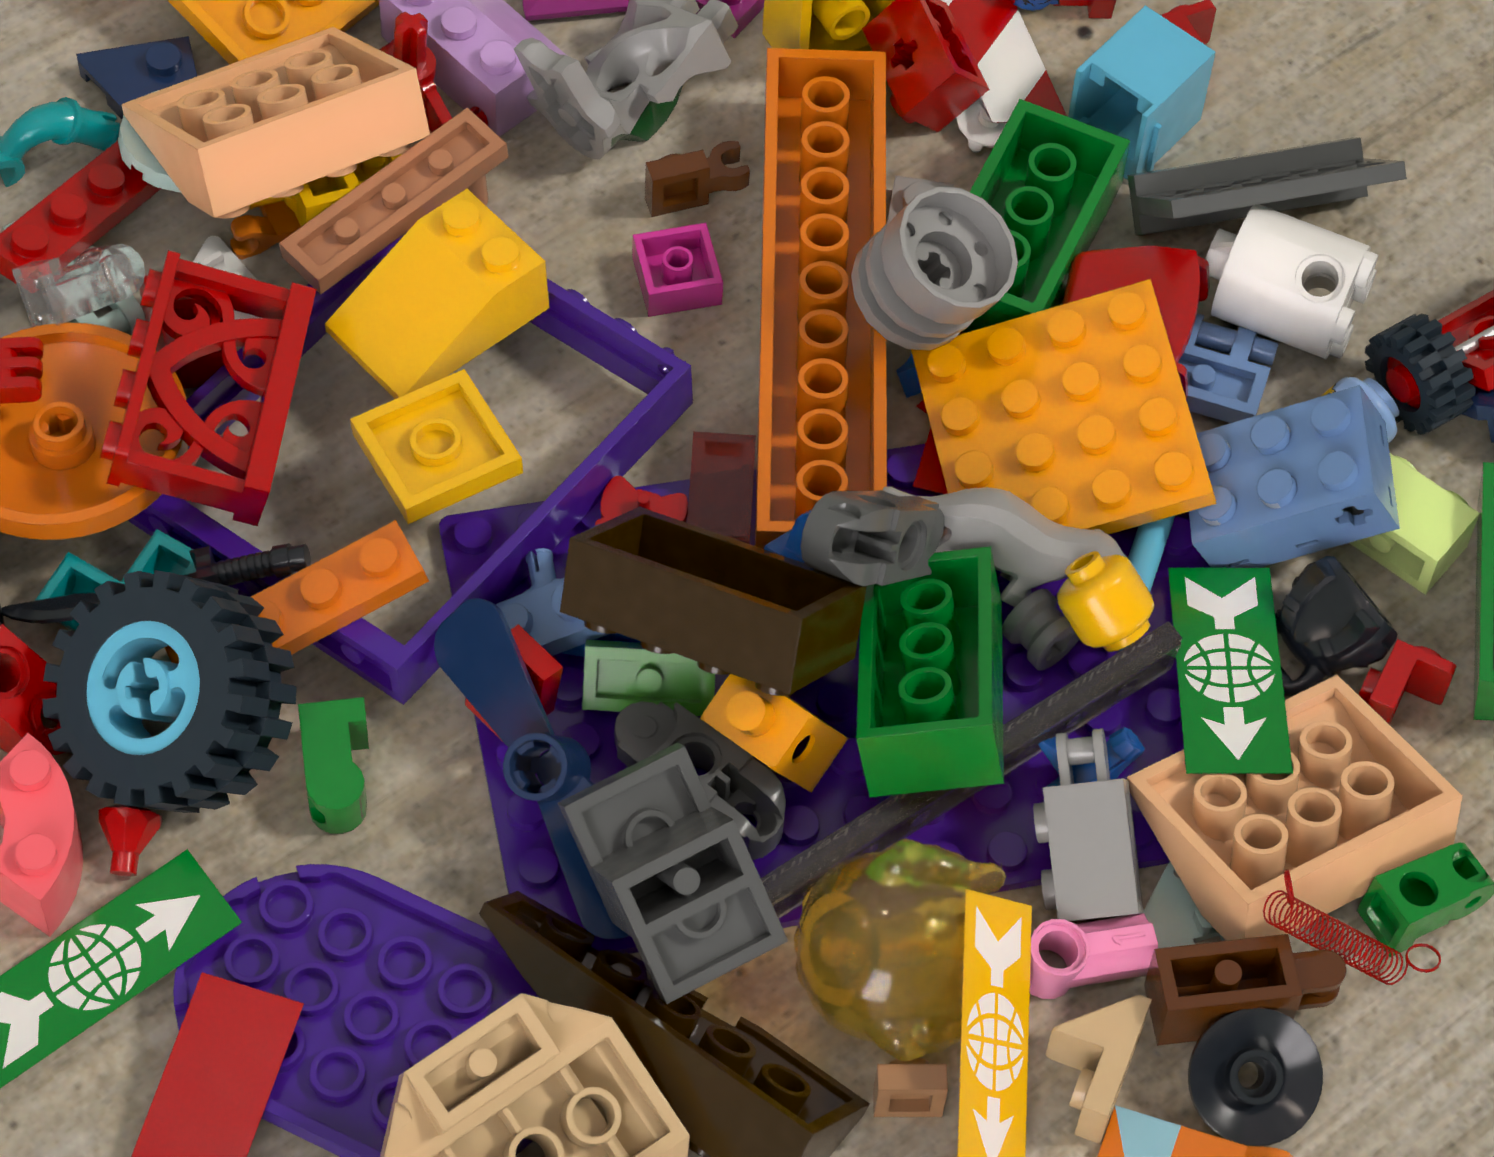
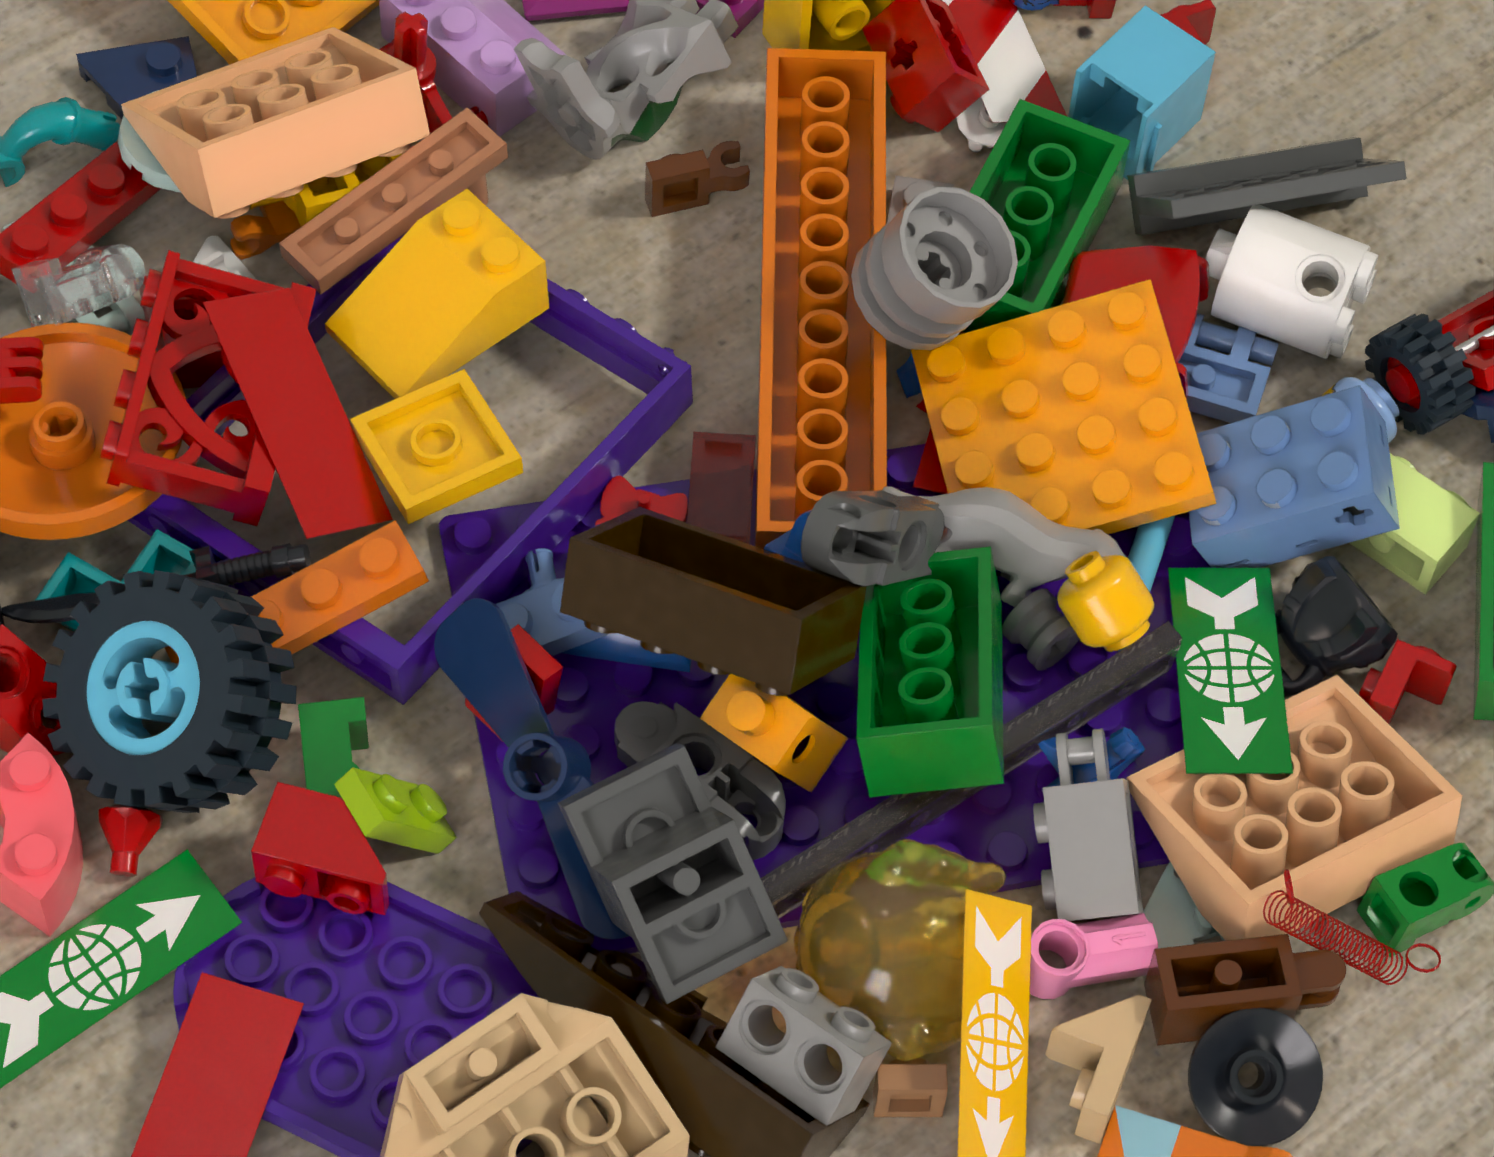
(297, 412): none -> red sticker
(318, 851): none -> red slope
(396, 810): none -> lime plate
(628, 674): bright green plate -> none
(677, 269): dark pink piece -> none
(798, 1060): none -> light grey brick

